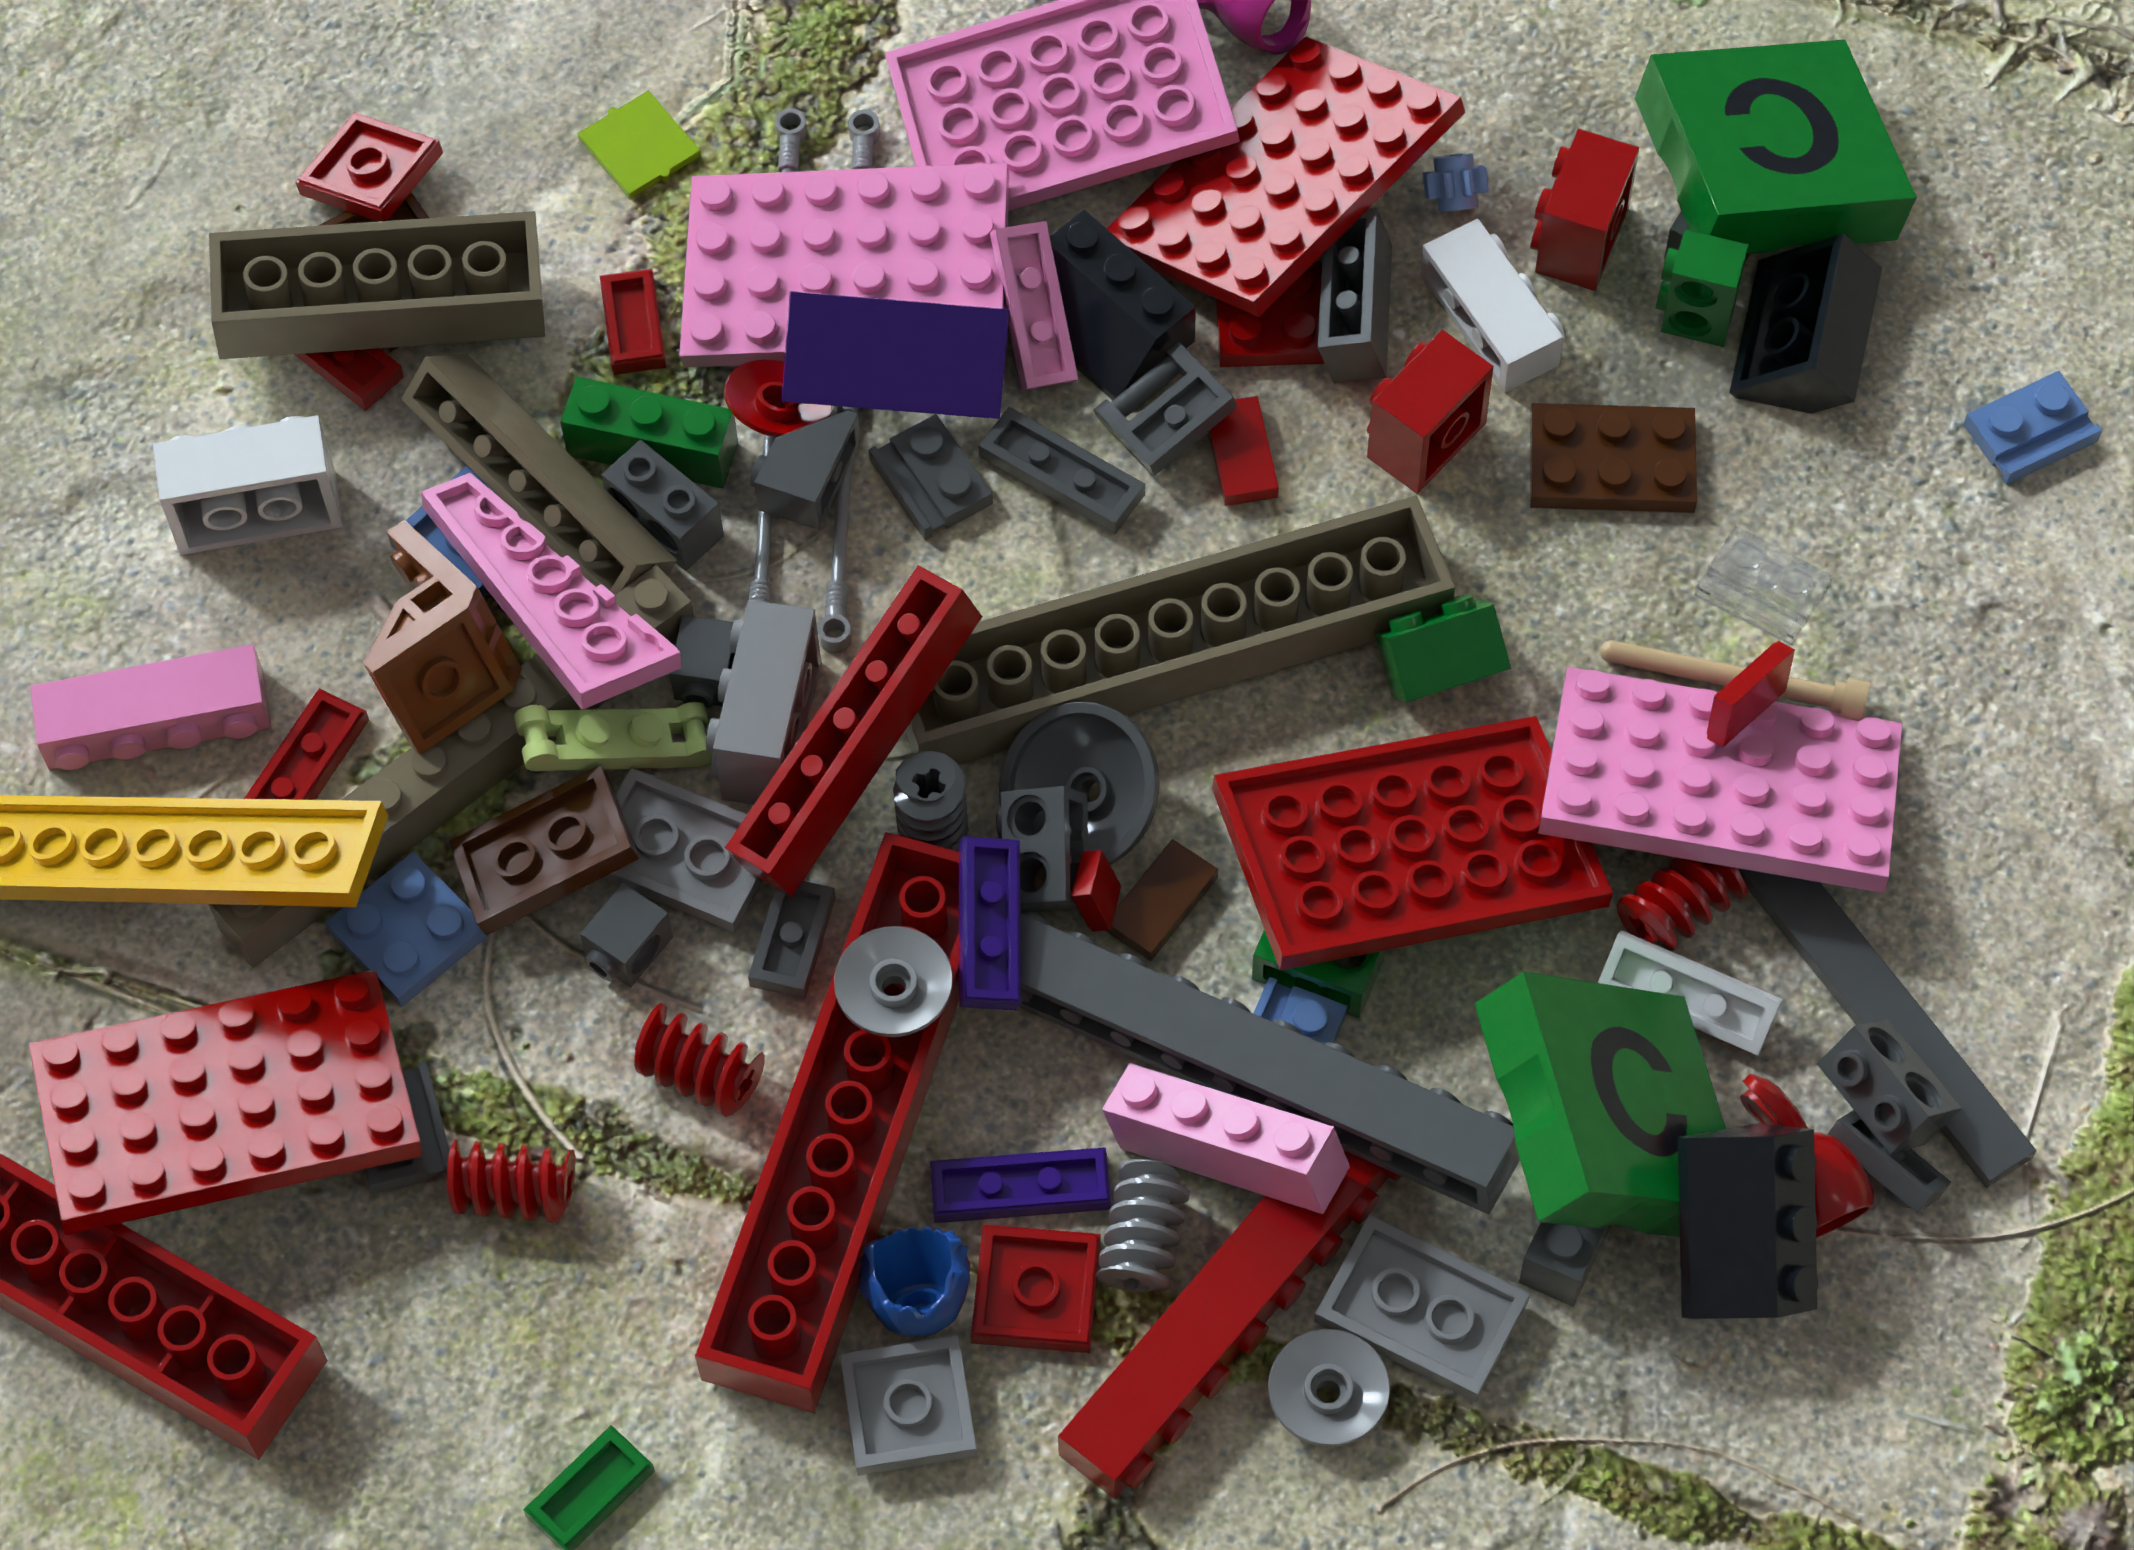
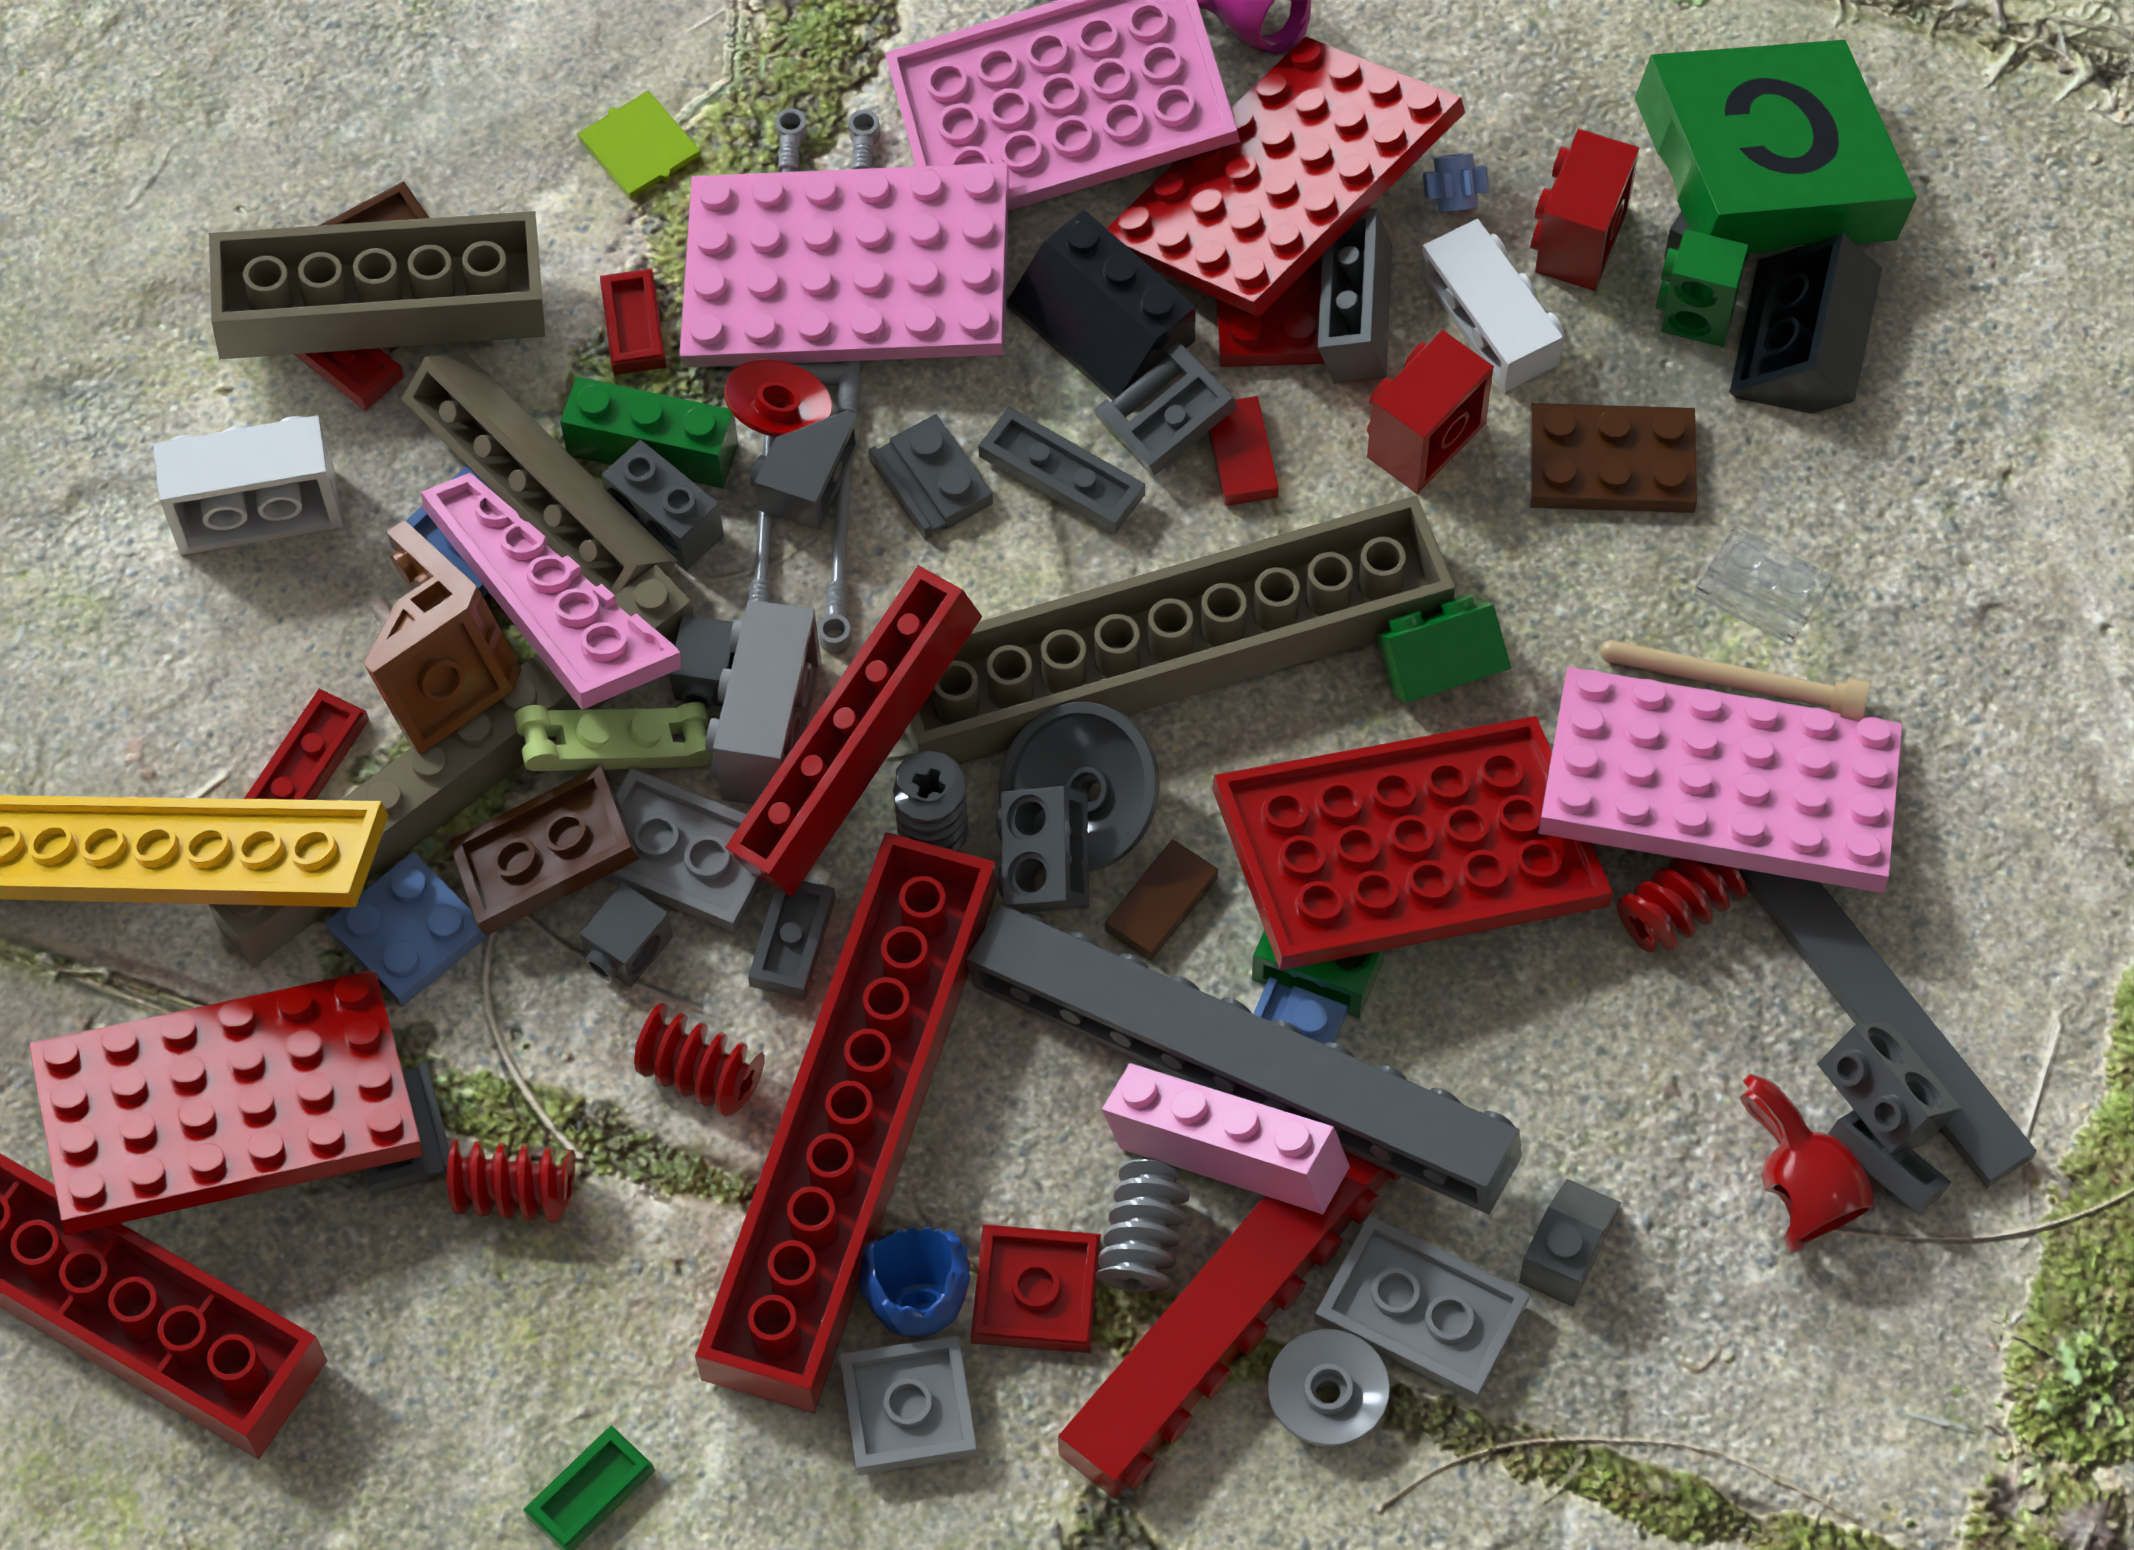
(150, 707): bright pink brick -> none
(369, 167): red tile -> none
(888, 958): light grey dish -> none
(894, 355): dark purple tile -> none
(989, 923): dark purple tile -> none
(1020, 1185): dark purple tile -> none
(1034, 305): bright pink plate -> none
(1096, 890): red tile -> none
(1599, 1096): green tile -> none
(1714, 1000): white plate -> none
(1747, 1222): black slope -> none
(1750, 693): red tile -> none
(2032, 427): medium blue plate -> none

